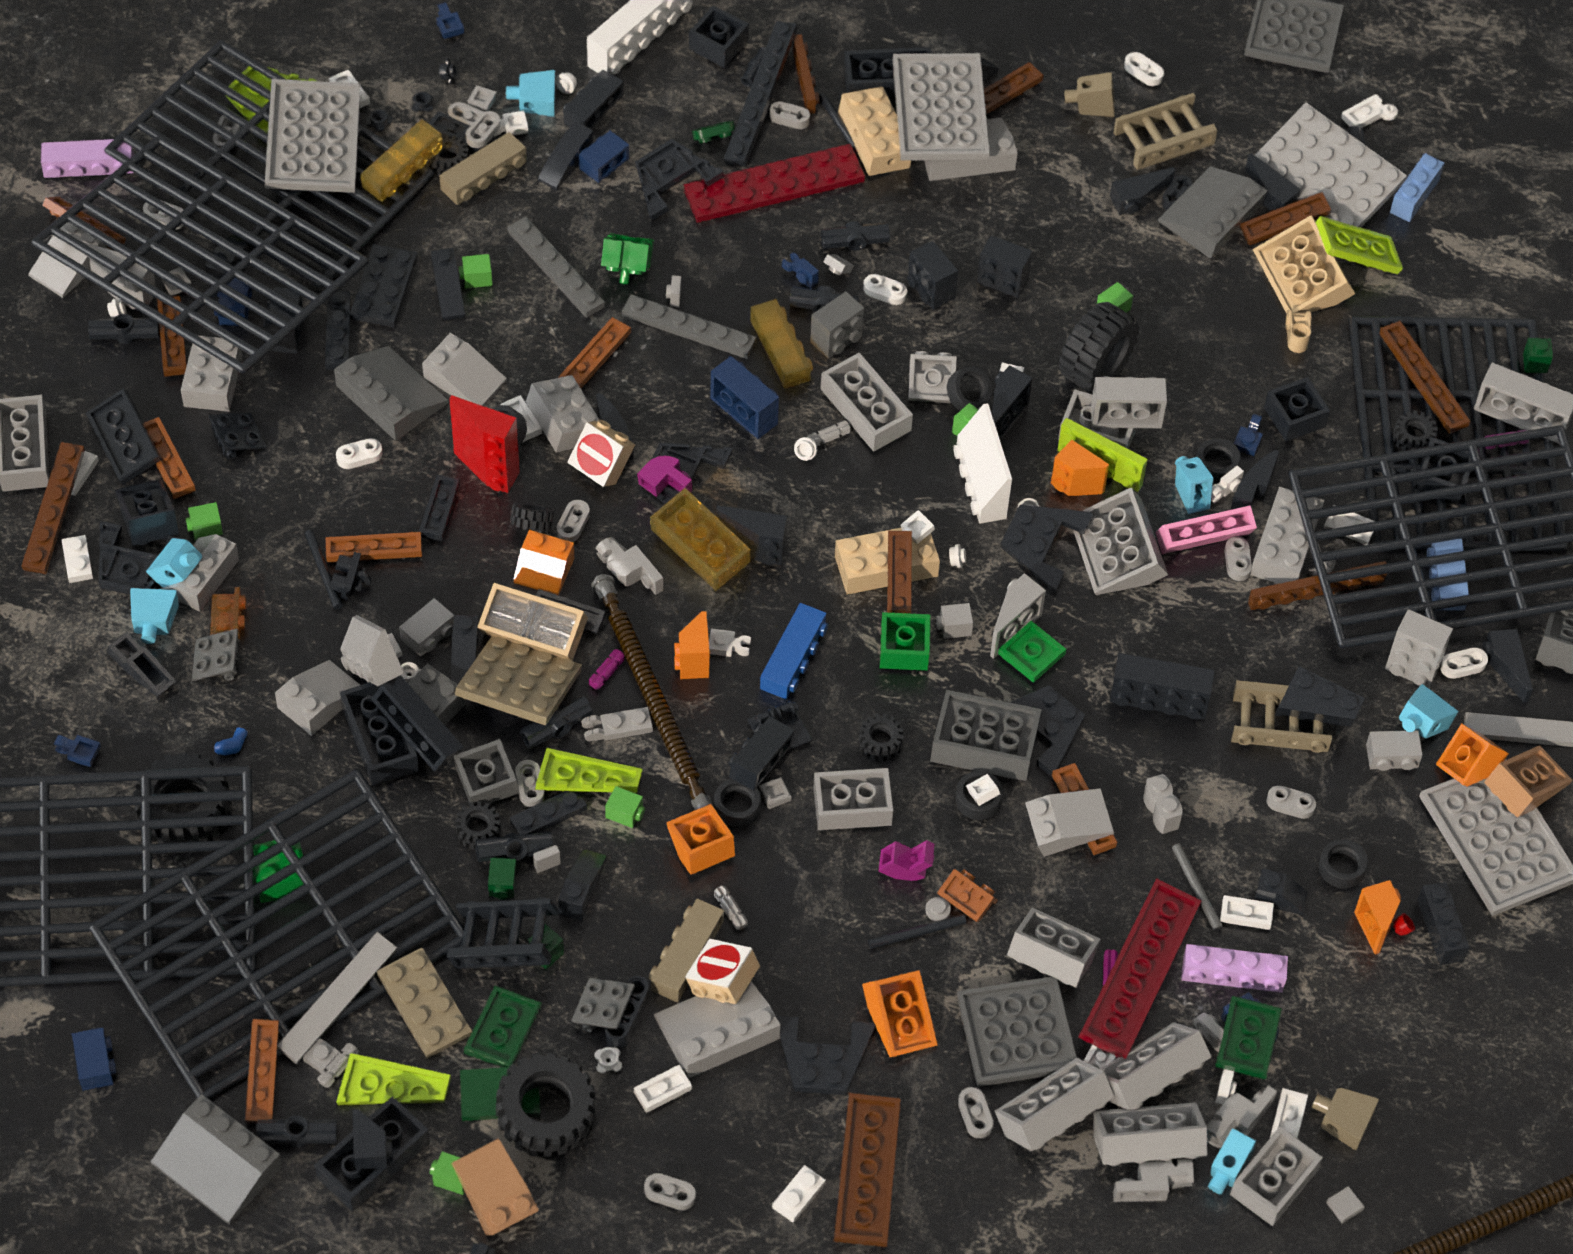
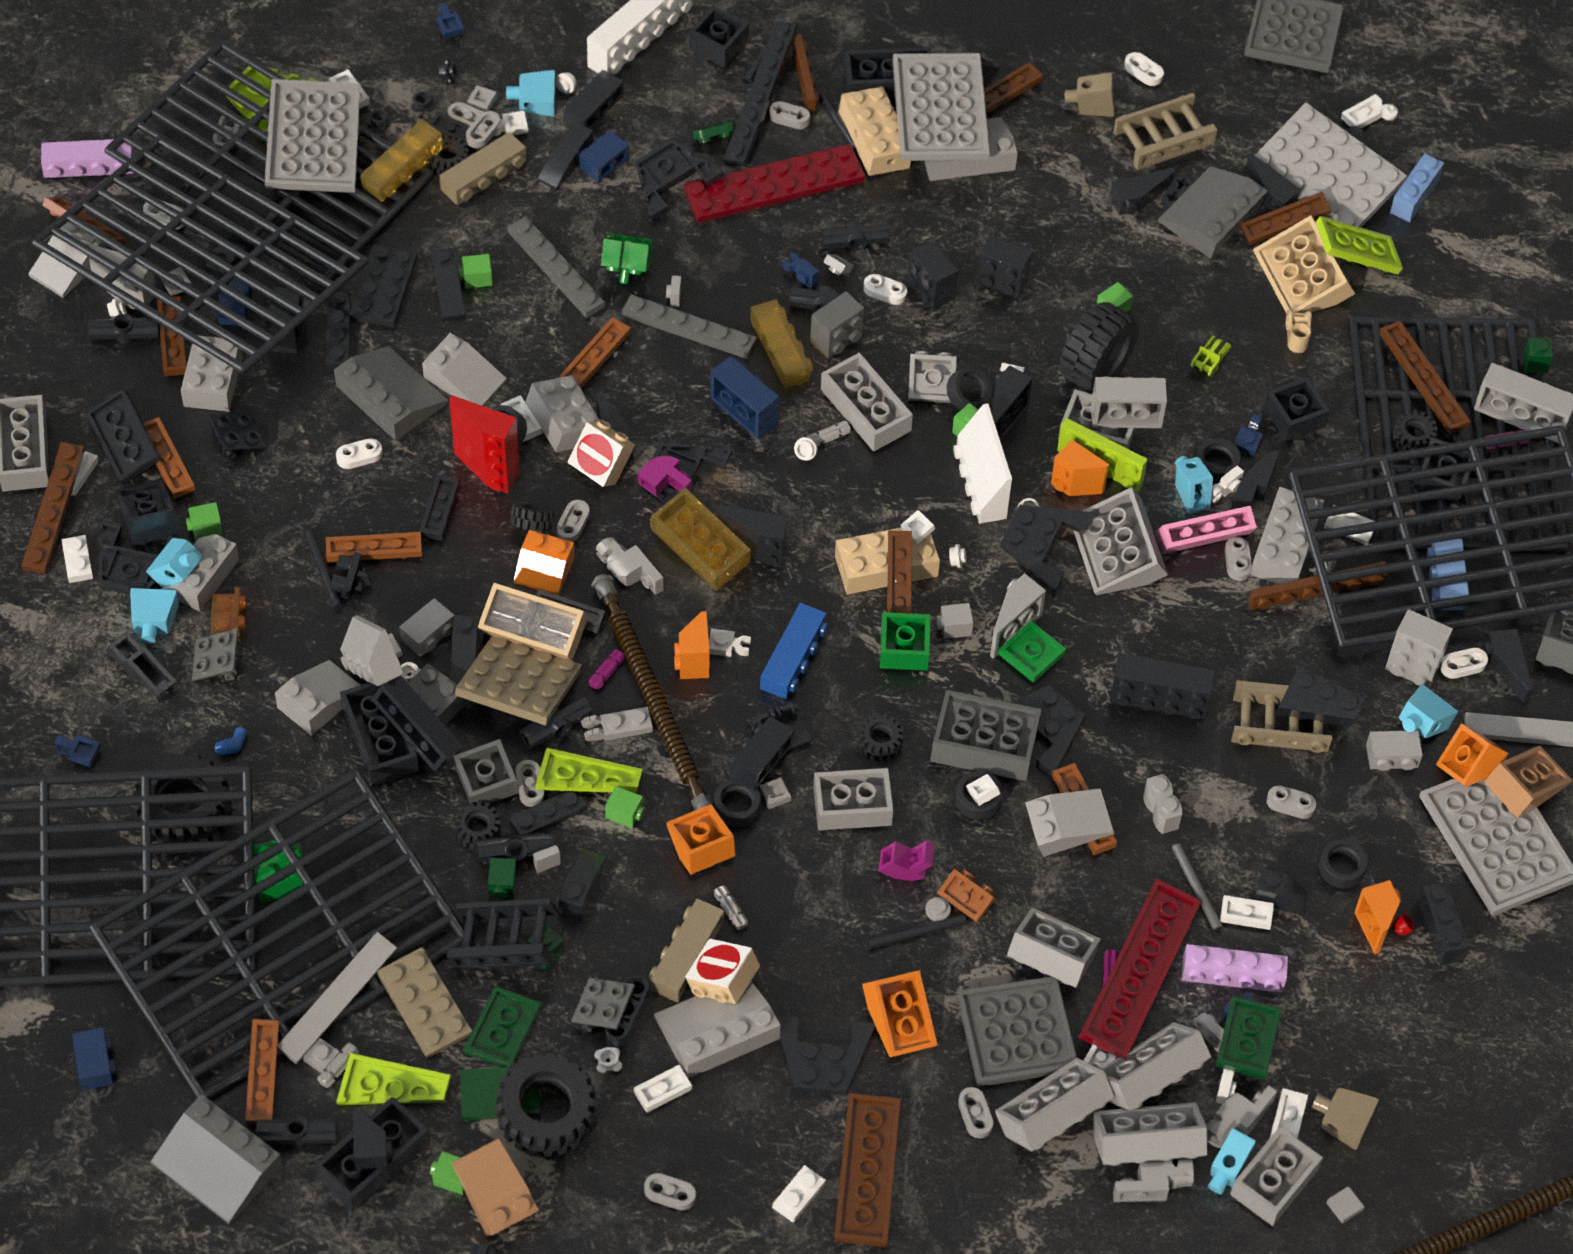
(1210, 355): none -> lime arm

